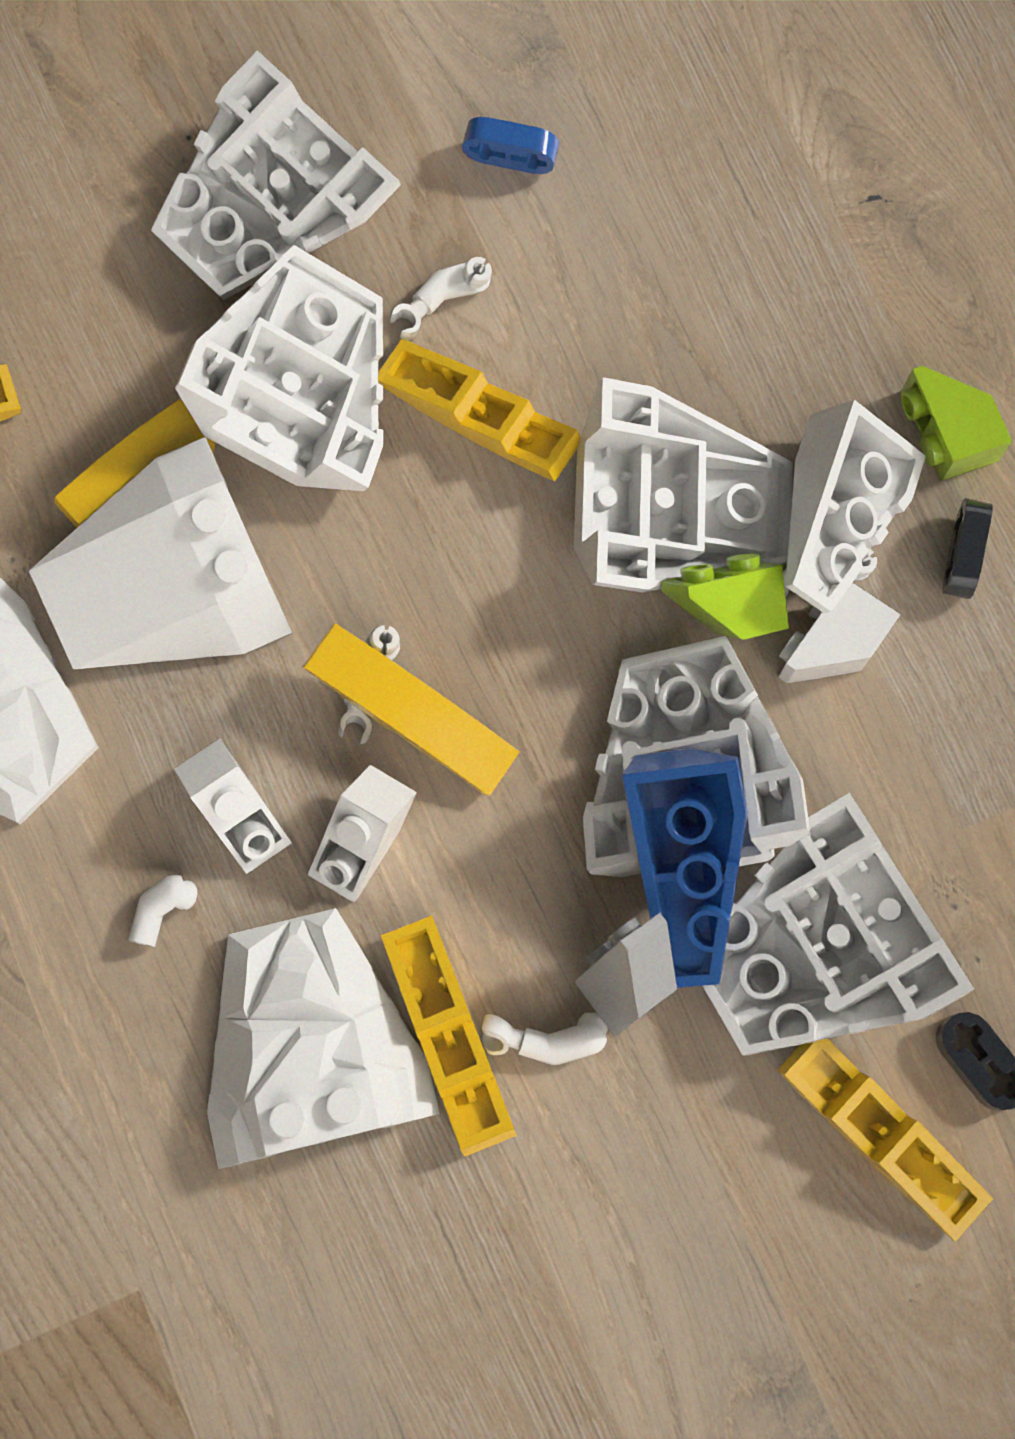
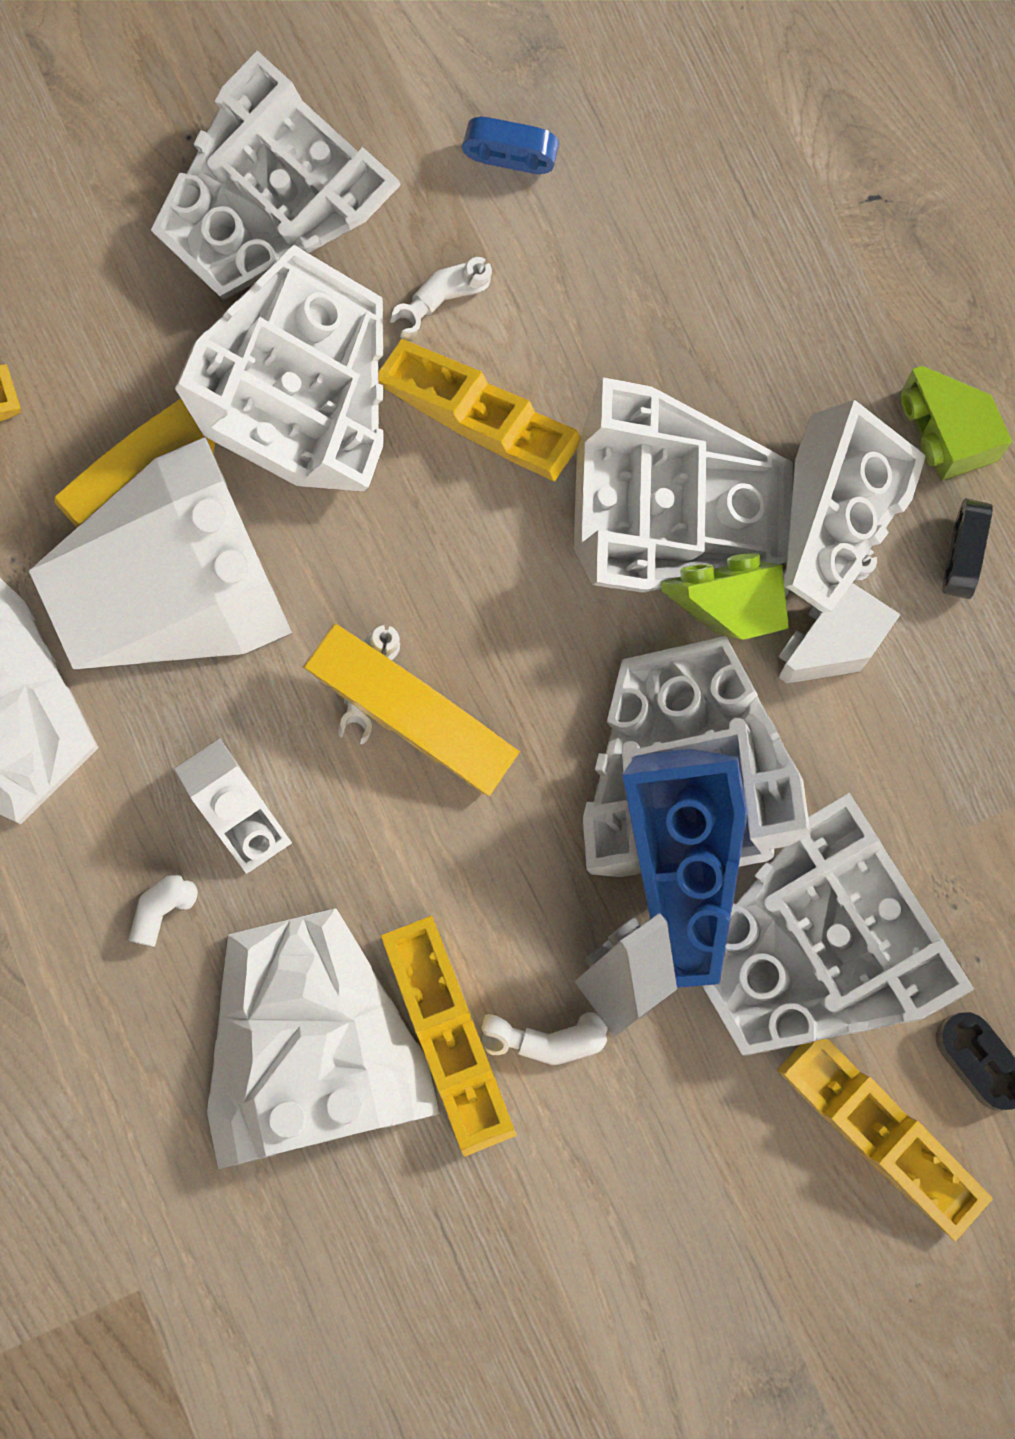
(361, 832): white slope -> none

